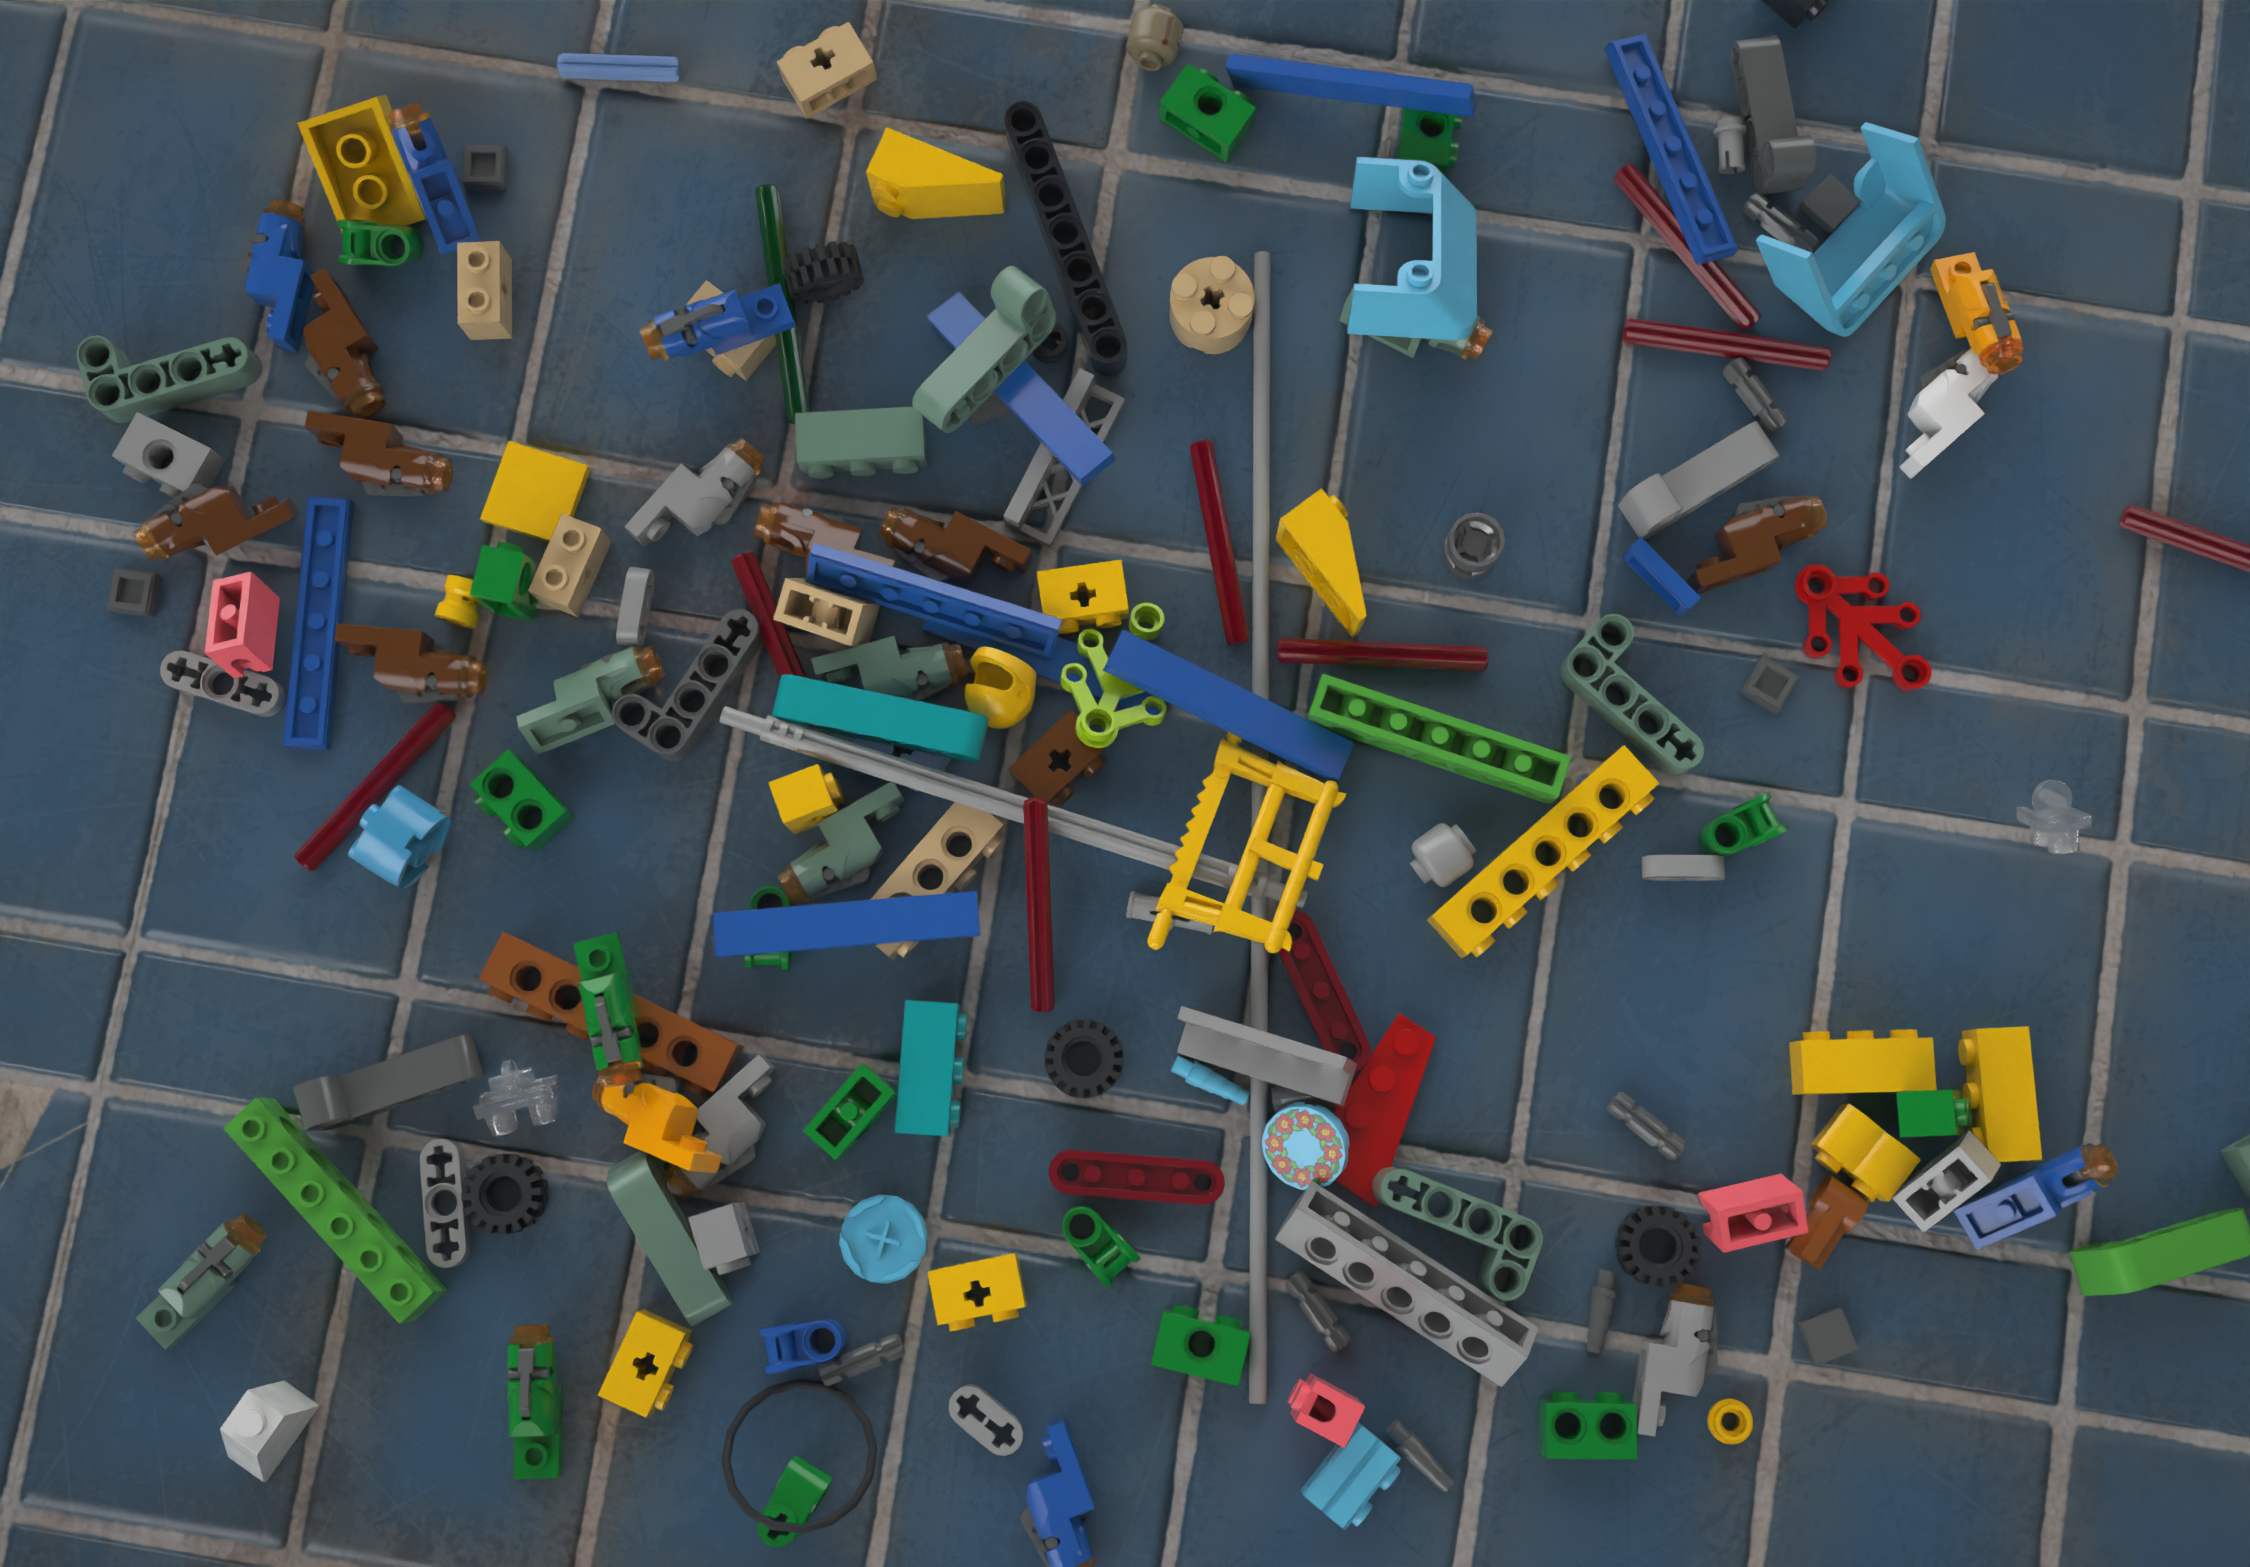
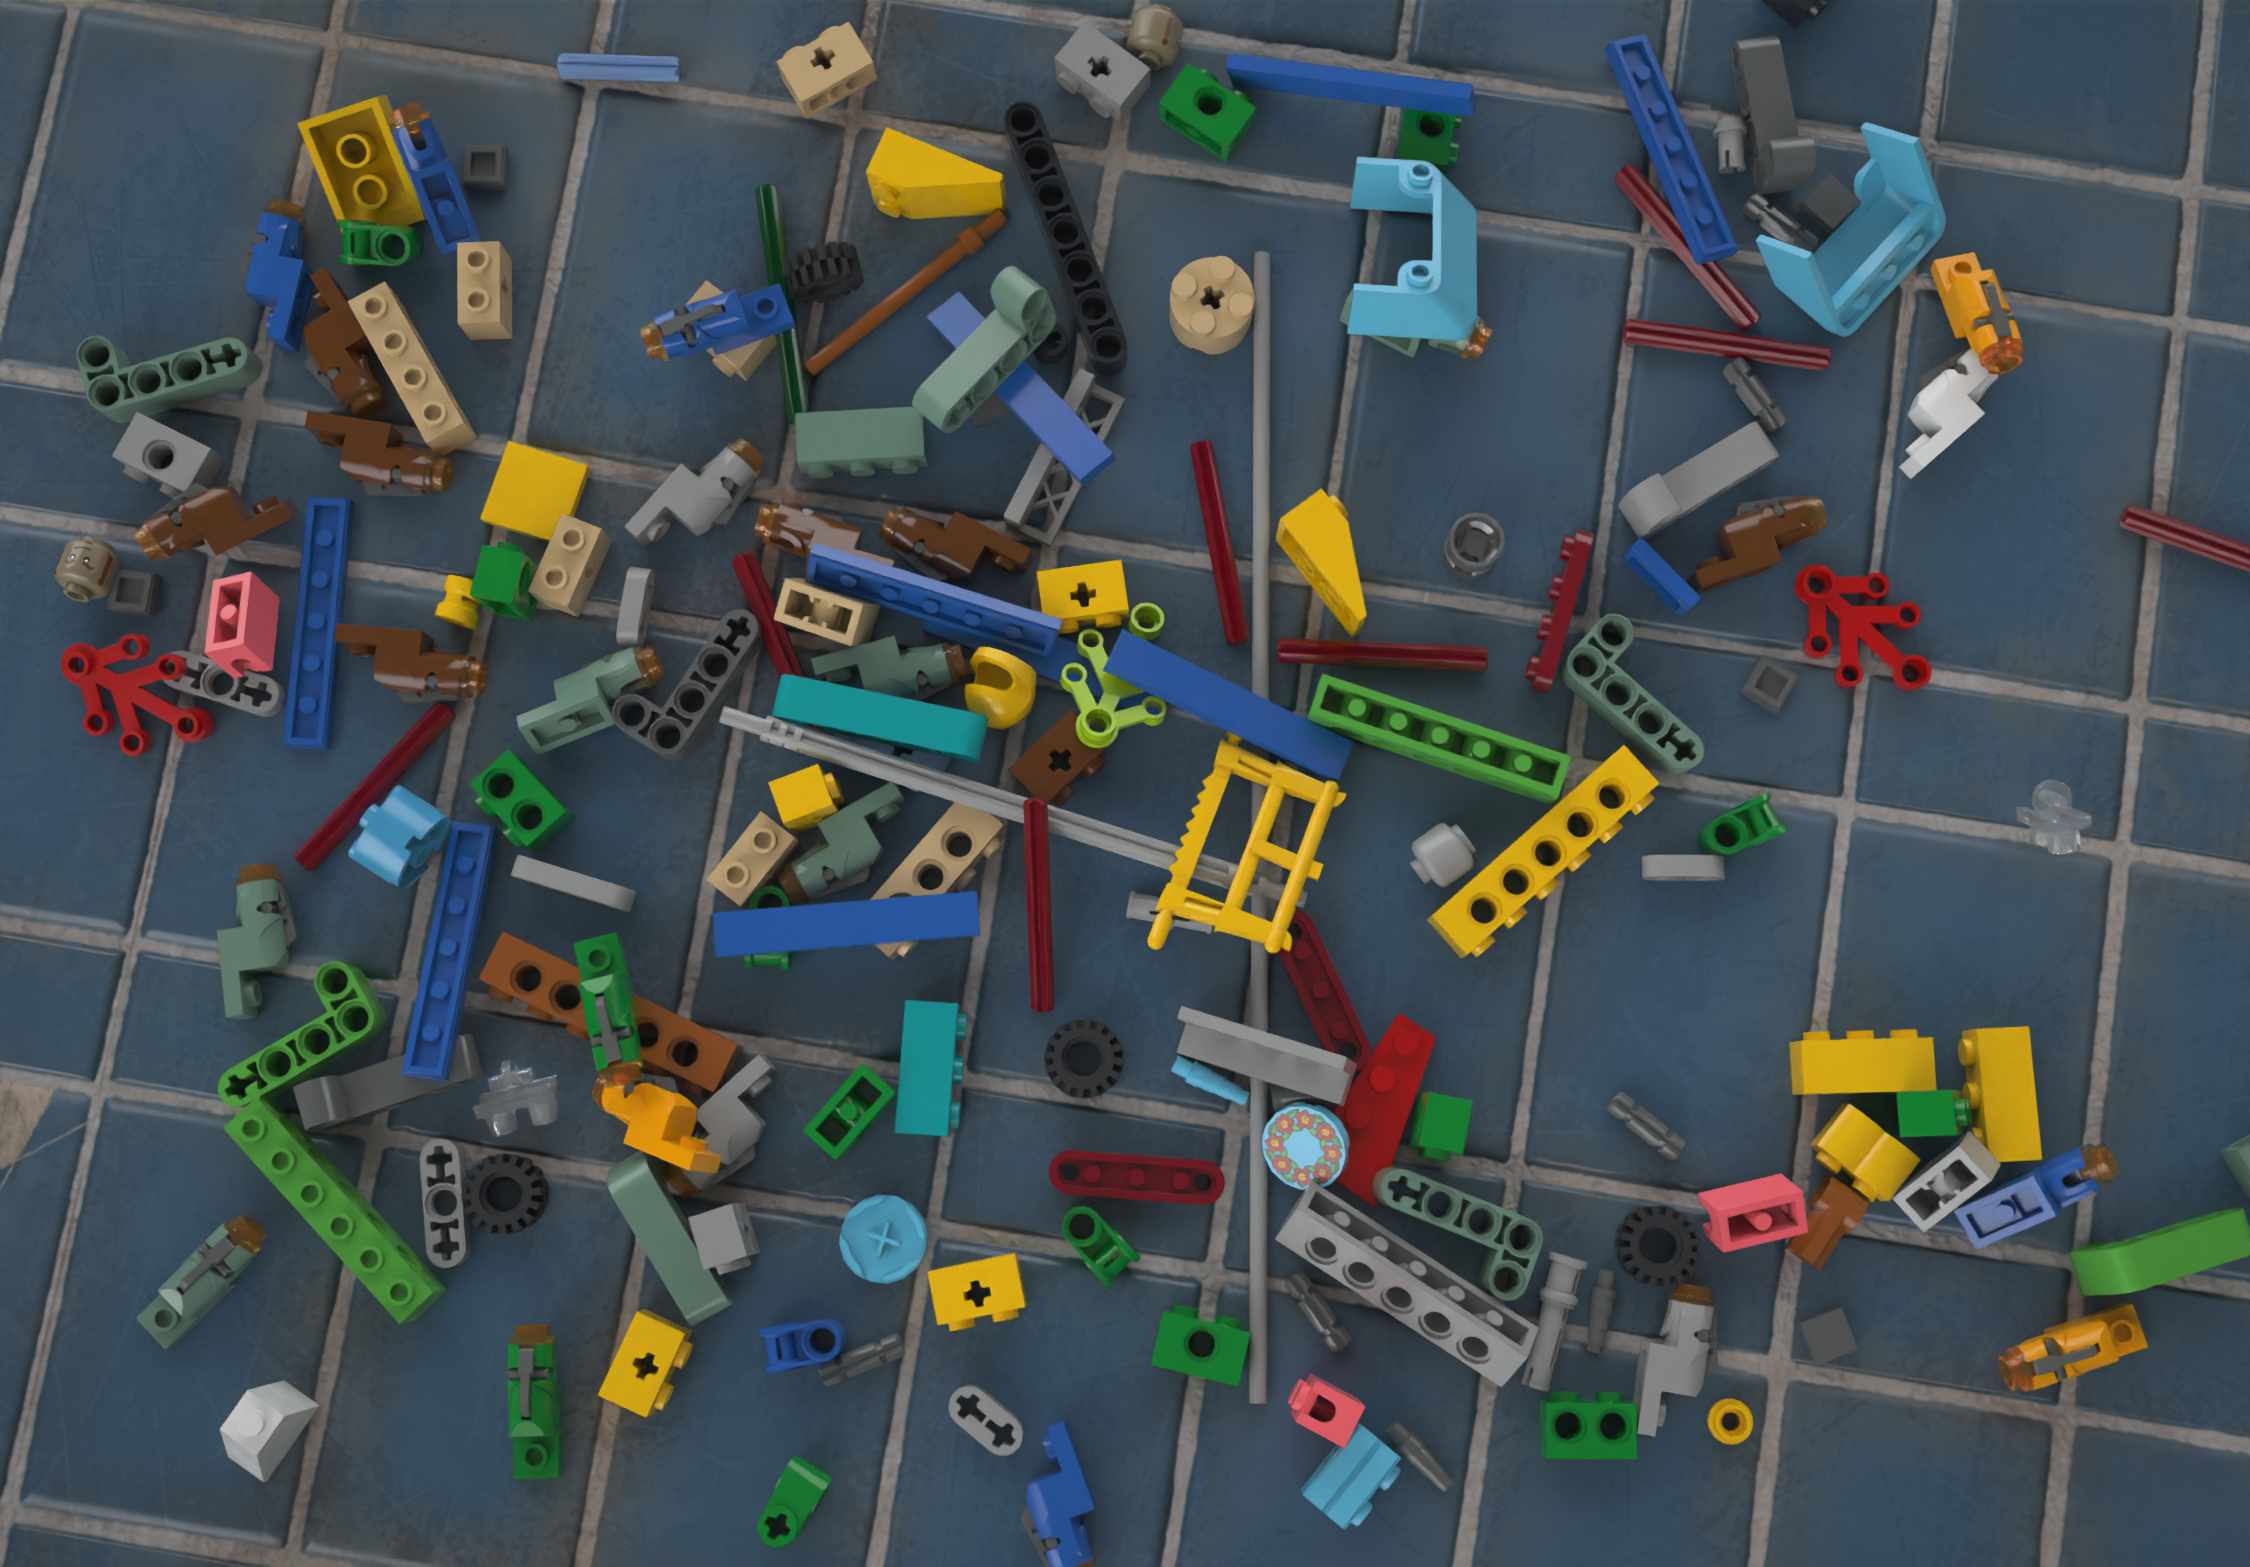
(87, 568): none -> dark tan head
(128, 691): none -> red plant
(259, 943): none -> sand green plate
(301, 1043): none -> bright green beam
(412, 369): none -> tan brick
(450, 952): none -> blue tile
(573, 883): none -> light grey beam
(754, 860): none -> tan brick
(820, 1523): black piece -> none
(968, 243): none -> dark orange bar
(1094, 53): none -> light grey brick
(1440, 1125): none -> green brick
(1554, 627): none -> dark red plate
(1557, 1299): none -> light grey pin
(2072, 1348): none -> light orange plate

